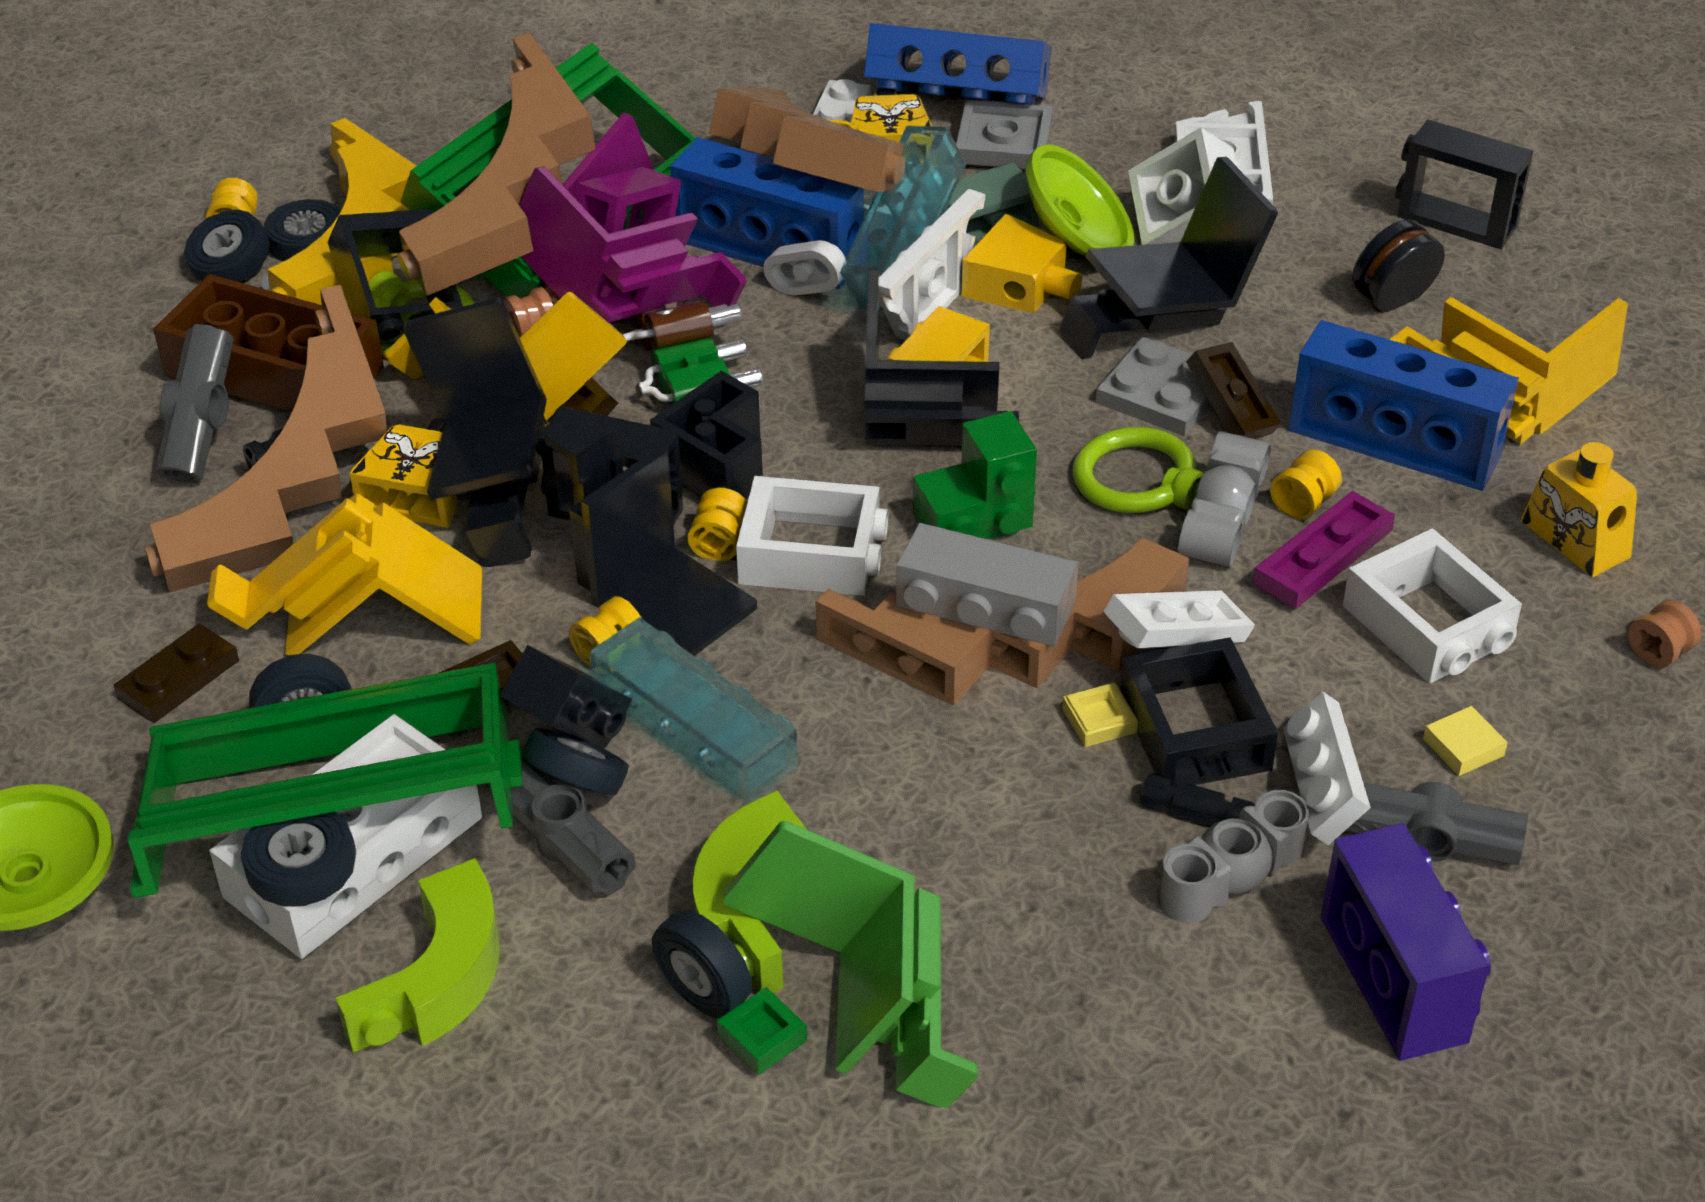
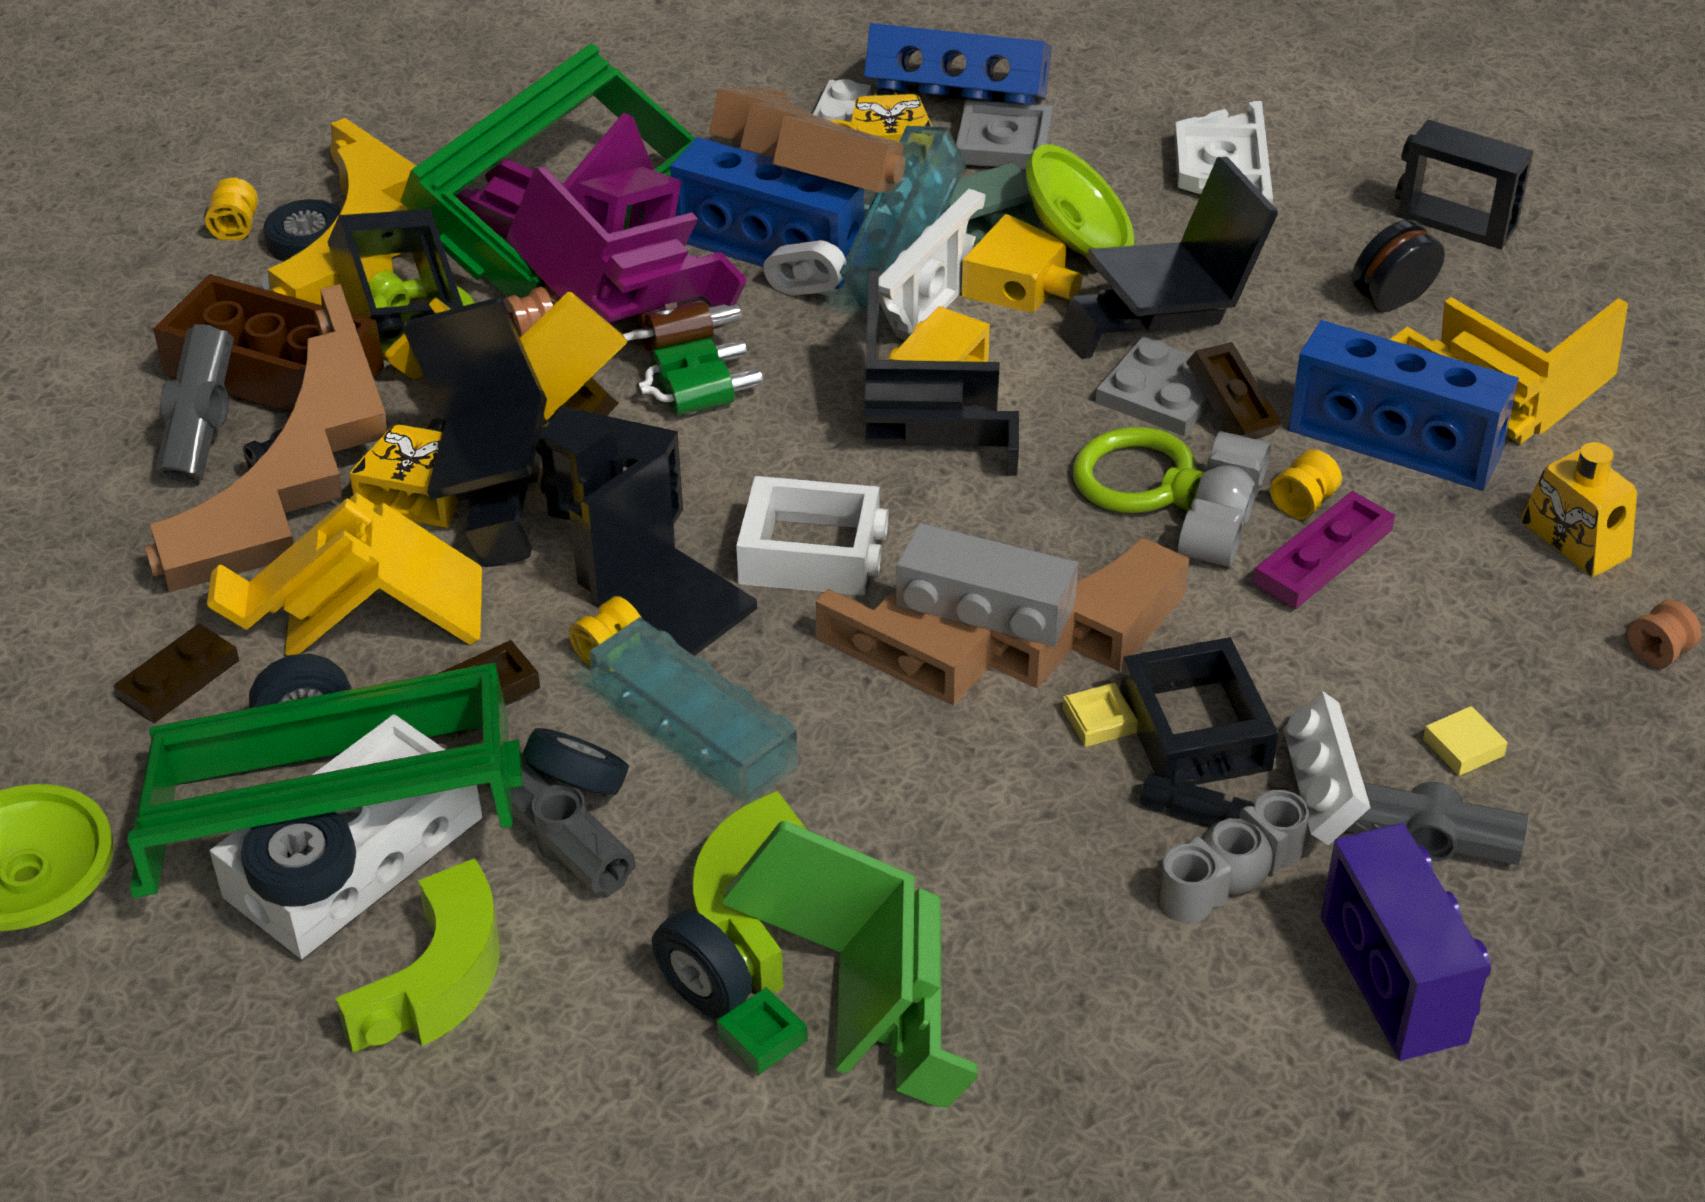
(237, 230): black bush -> none
(485, 221): medium nougat arch -> none
(566, 697): black brick -> none
(717, 435): black brick -> none
(717, 524): yellow wheel -> none
(989, 489): green brick -> none
(1171, 183): white slope -> none
(1177, 618): white plate -> none
(1380, 581): white window -> none

